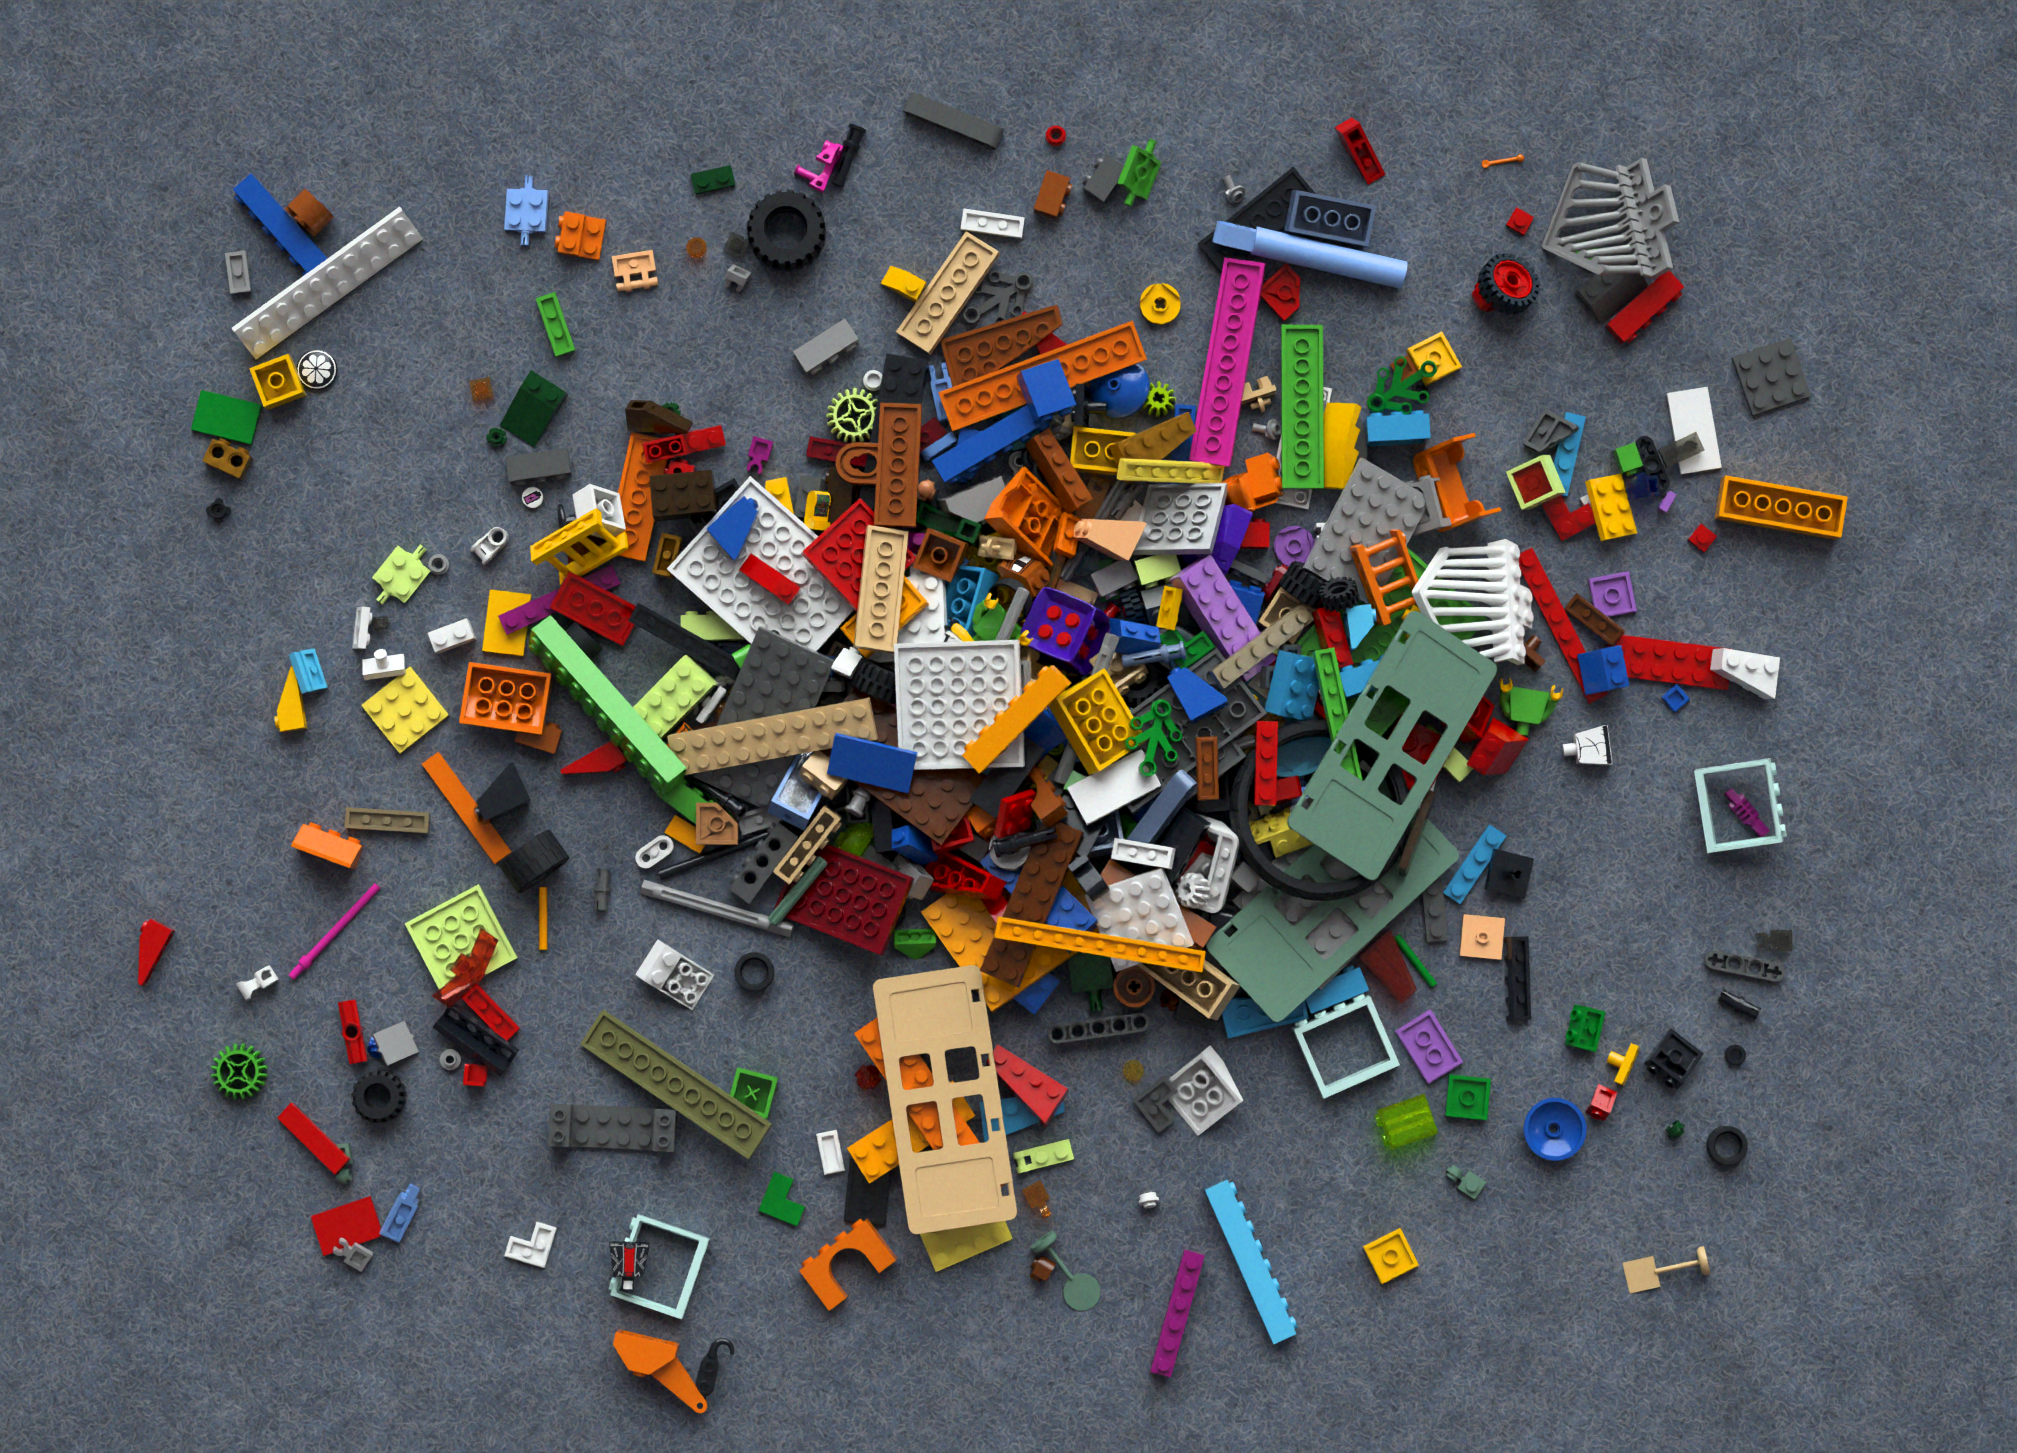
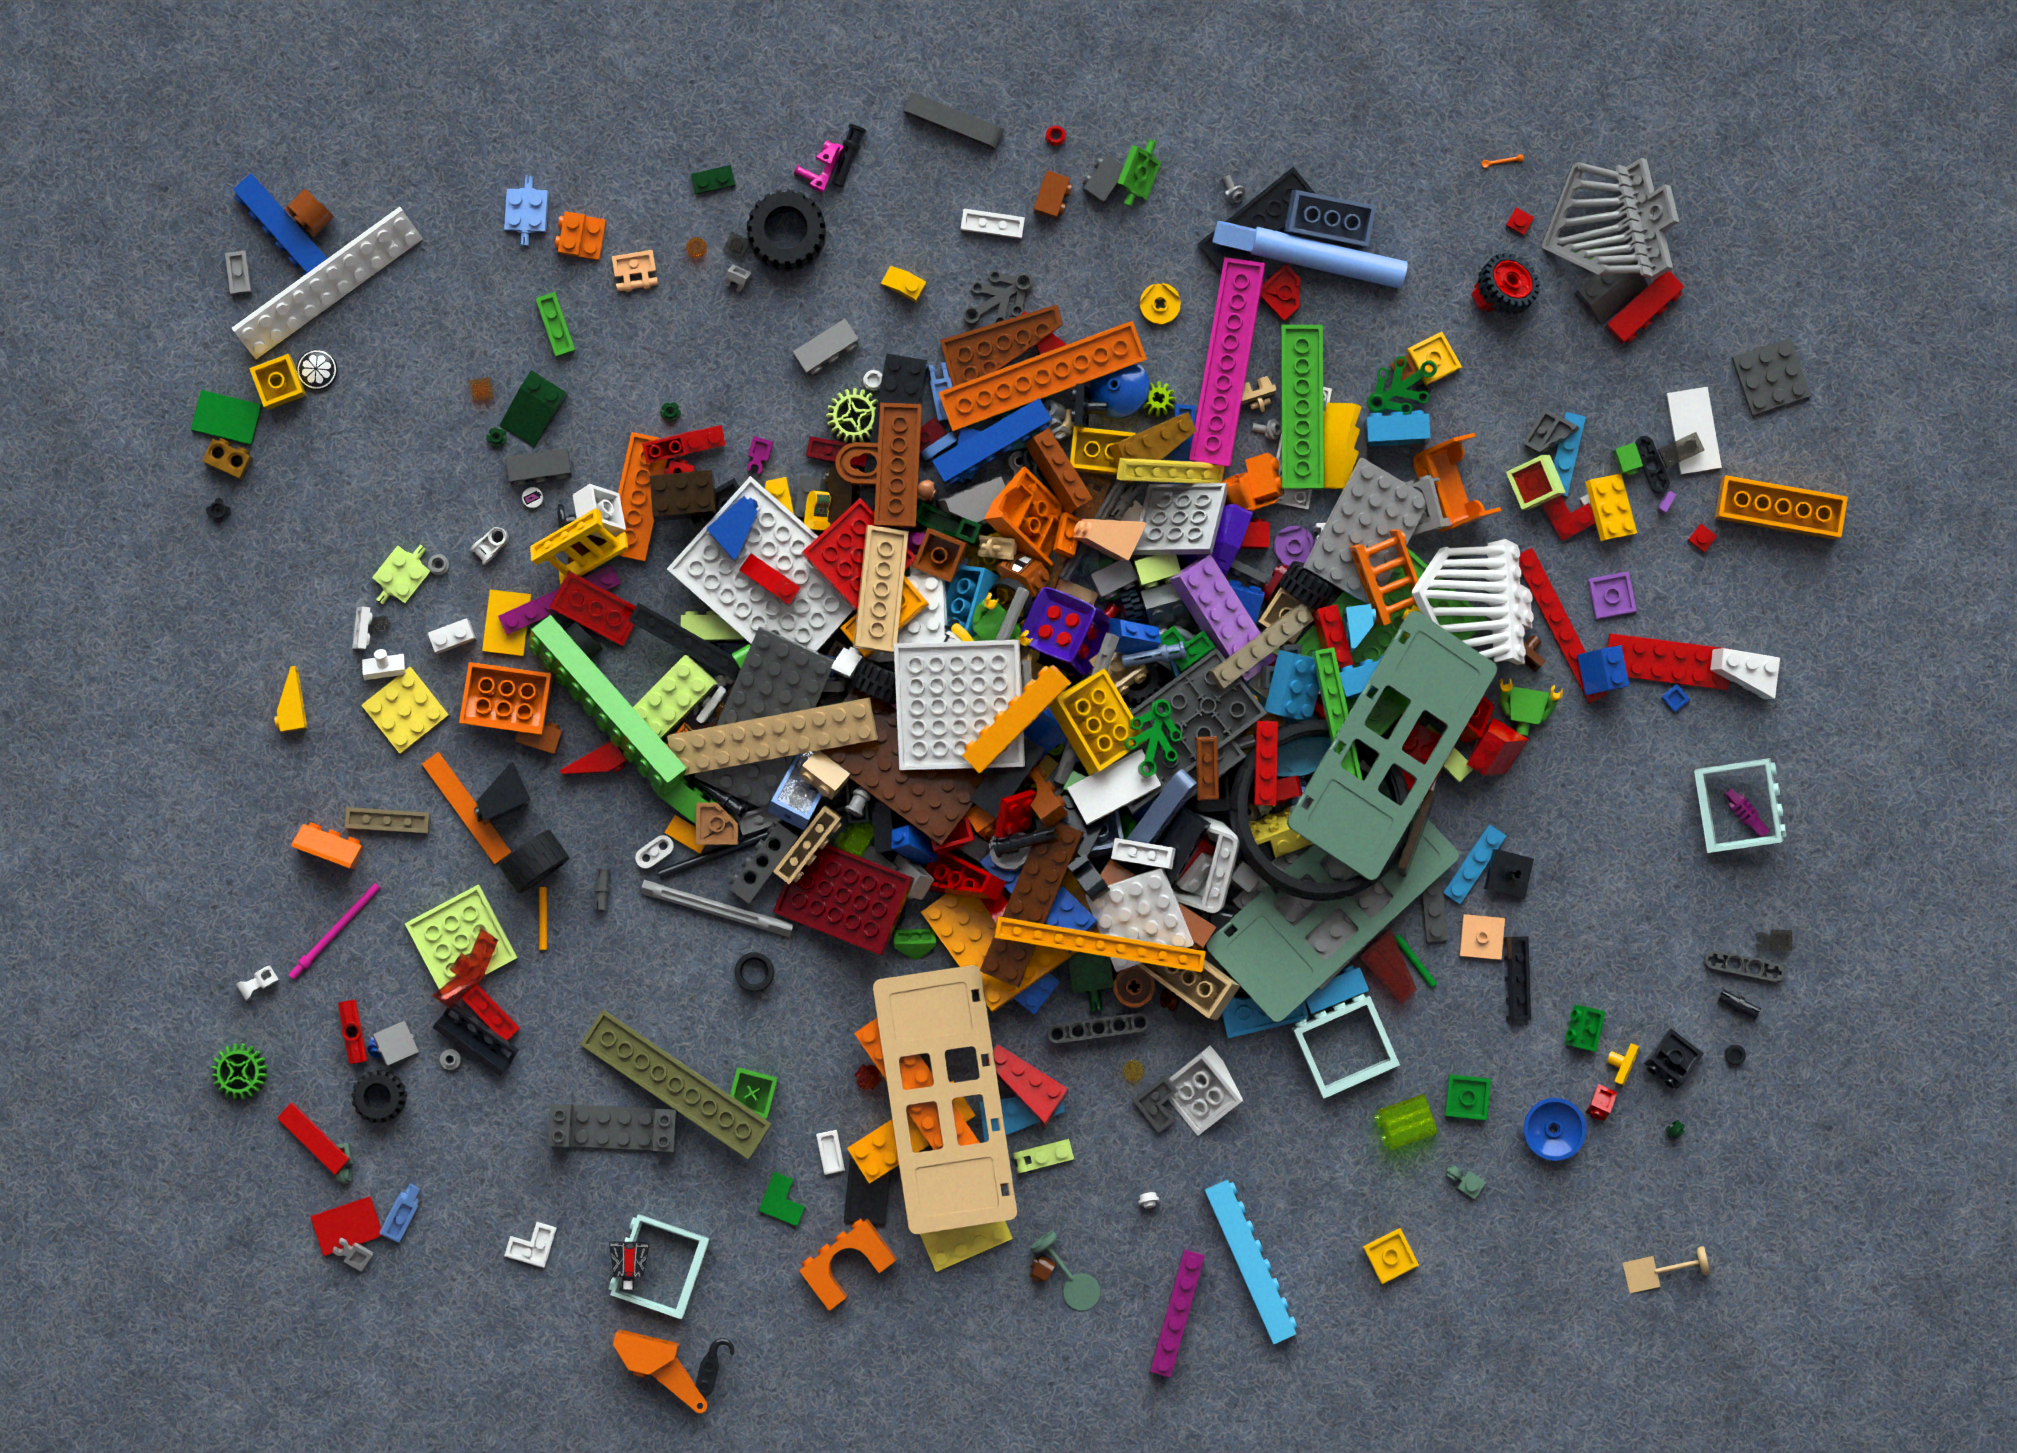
(152, 944): red slope -> none
(308, 671): medium azure plate -> none
(475, 1075): red panel -> none
(651, 417): dark brown slope -> none
(667, 552): pearl gold brick -> none
(674, 974): white slope -> none
(797, 891): sand green axle -> none
(872, 763): blue tile -> none
(948, 292): tan plate -> none
(1036, 1196): clear orange plate -> none
(1046, 391): blue brick -> none
(1169, 608): yellow plate -> none
(1192, 890): white gear -> none
(1195, 695): blue slope -> none
(1339, 594): black tyre -> none
(1360, 150): red slope -> none
(1429, 1046): medium lavender tile -> none
(1590, 747): white torso -> none
(1595, 619): reddish brown tile -> none
(1642, 486): clear blue brick -> none
(1743, 1145): black tyre -> none

